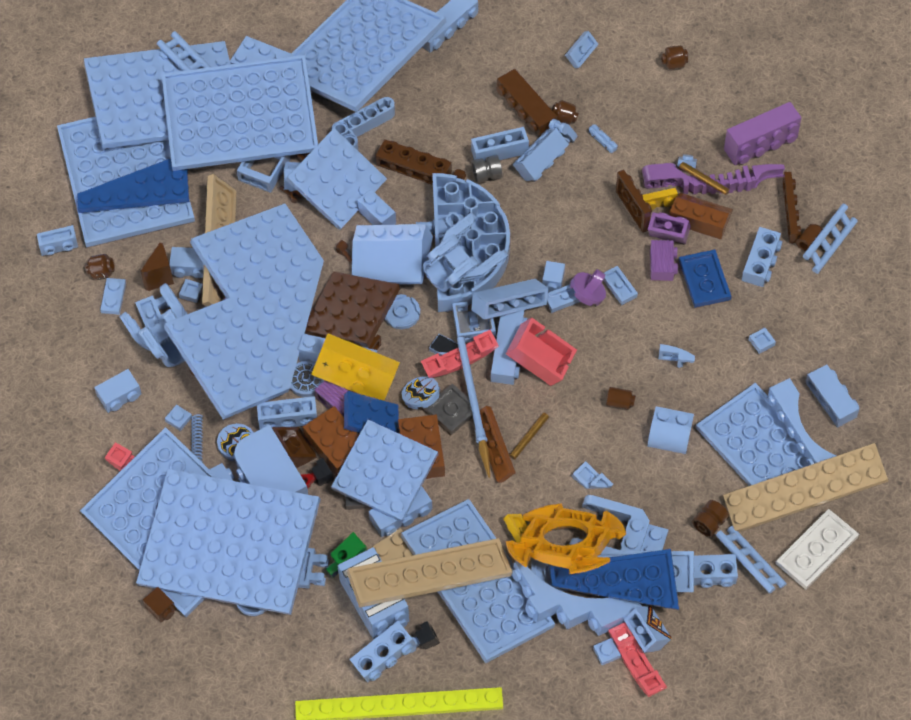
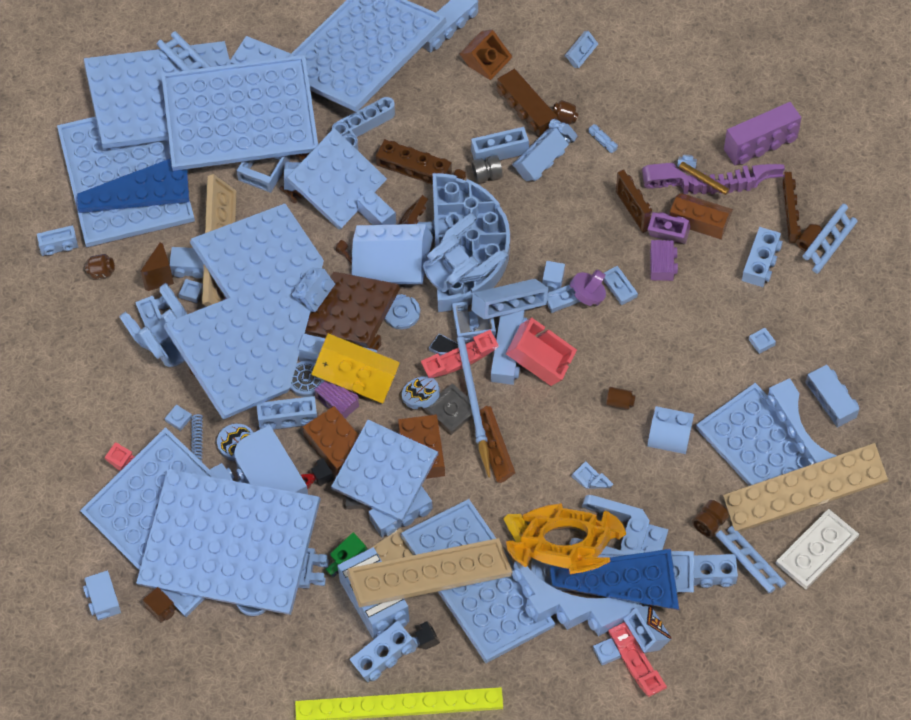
(102, 595): none -> light blue brick
(113, 296): light blue plate -> none
(118, 391): light blue brick -> none
(295, 445): reddish brown slope -> none
(314, 288): none -> light blue bracket
(361, 408): blue plate -> none
(415, 210): none -> reddish brown plate
(486, 54): none -> dark orange slope
(529, 435): pearl gold bar -> none
(661, 198): yellow plate -> none
(675, 57): reddish brown head -> none
(675, 354): light blue slope -> none
(704, 278): blue plate -> none

